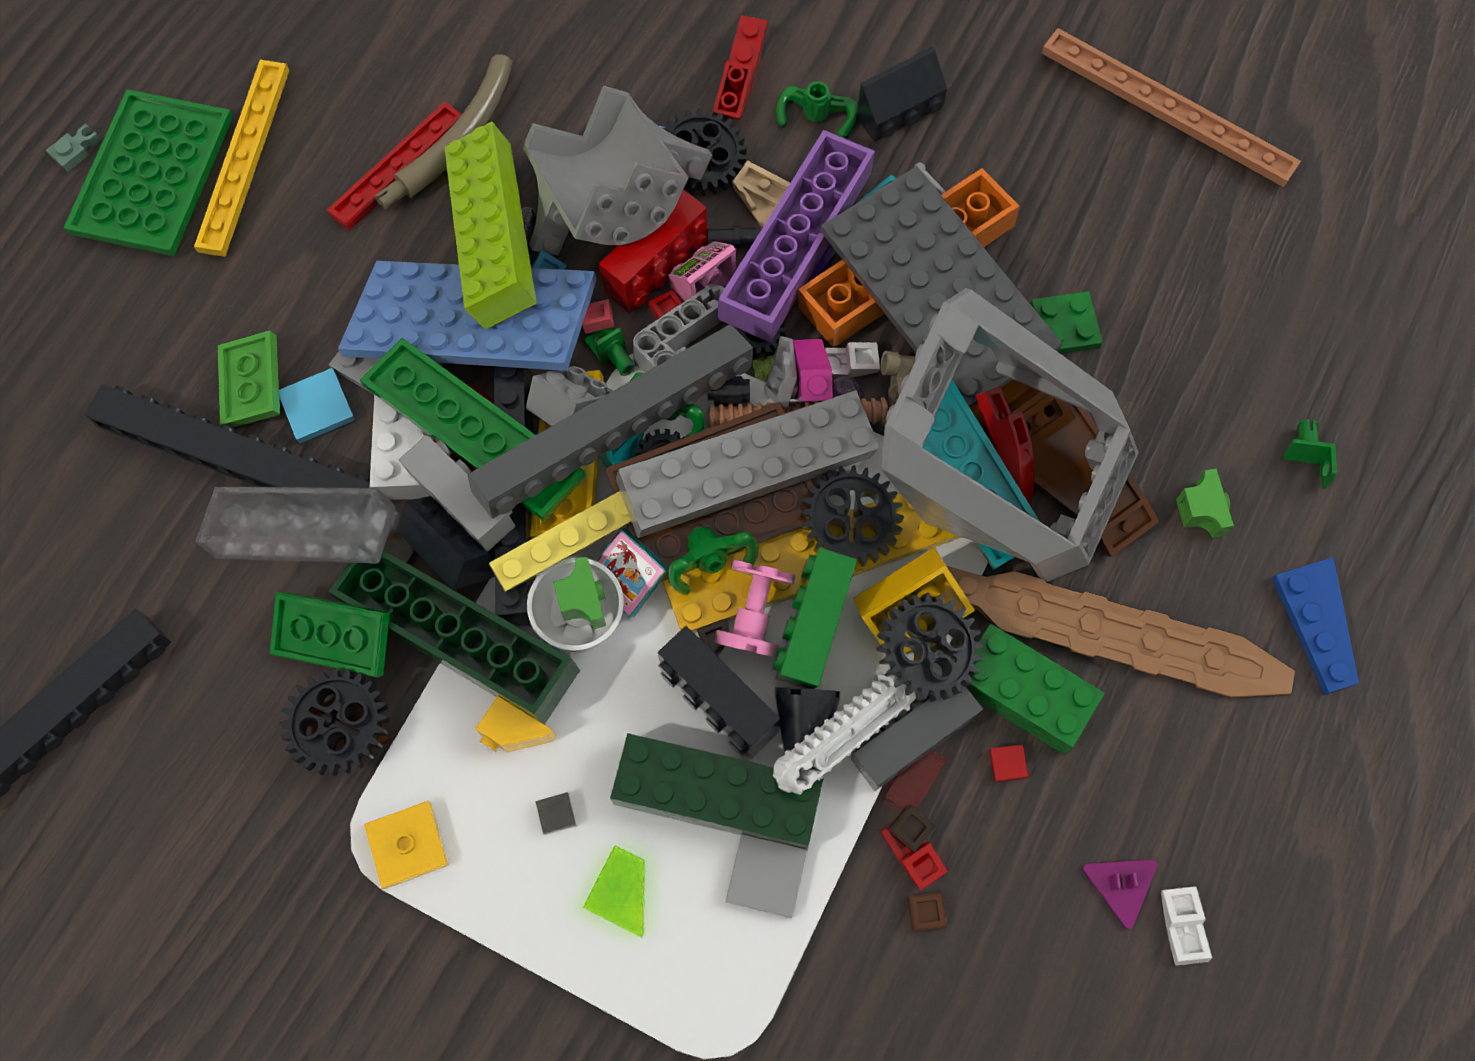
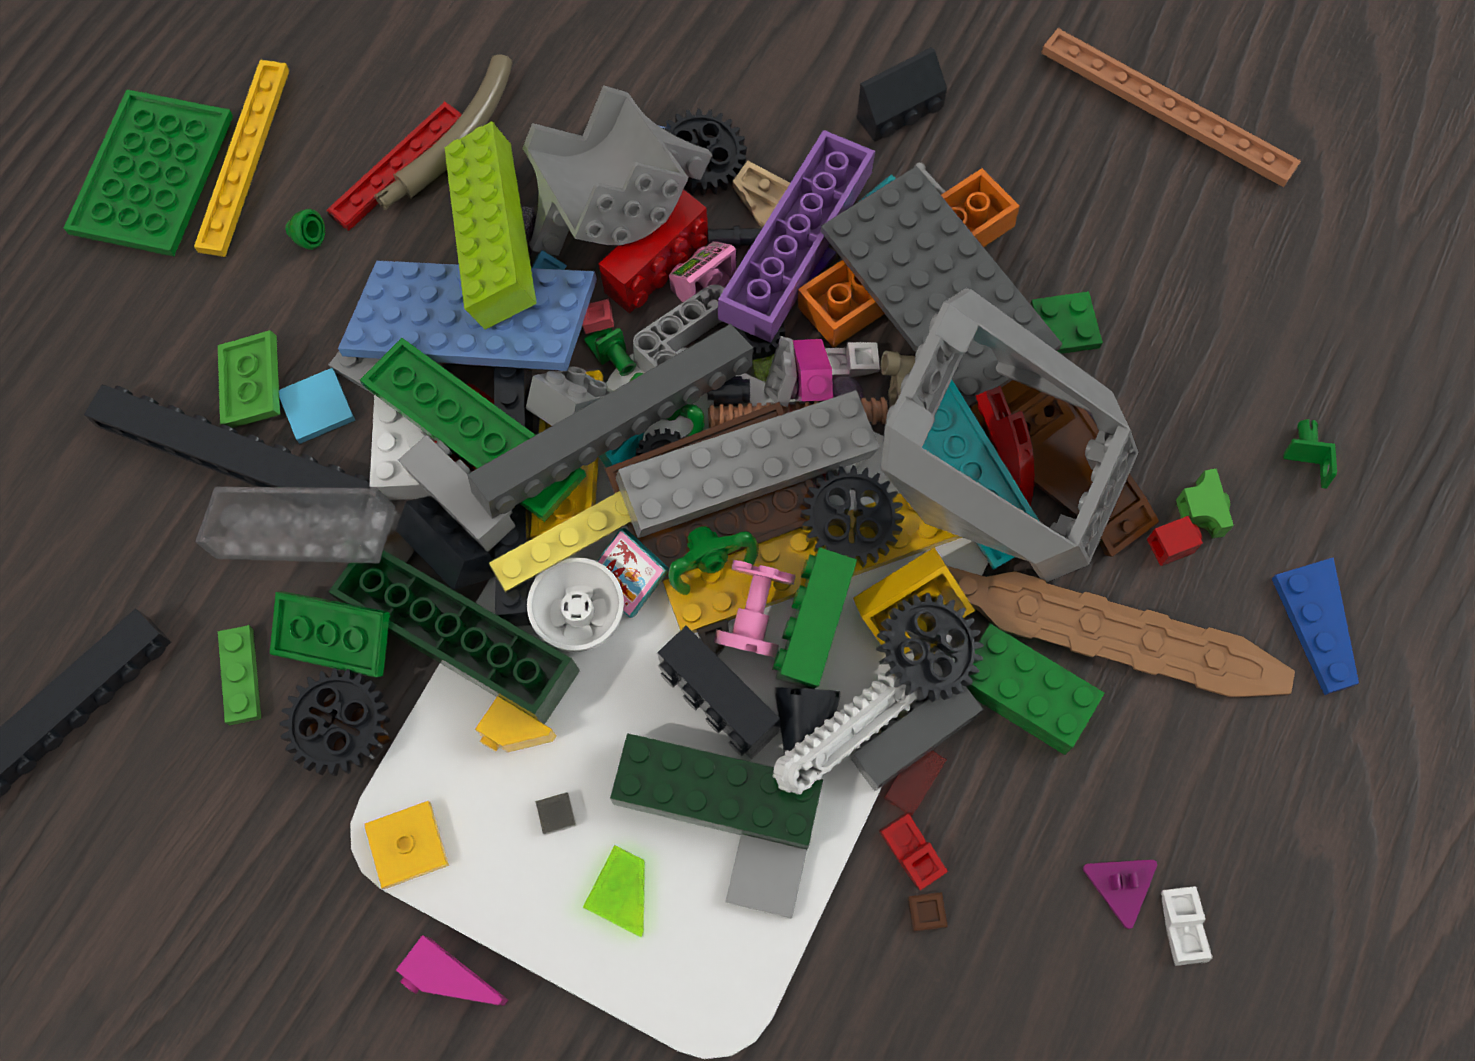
(71, 151): sand green plate -> none
(239, 675): none -> bright green plate
(306, 229): none -> green brick
(438, 972): none -> dark pink slope
(580, 595): bright green brick -> none
(664, 303): red tile -> none
(741, 68): red slope -> none
(817, 105): green piece -> none
(911, 827): dark brown tile -> none
(1008, 763): red tile -> none
(1175, 540): none -> red brick

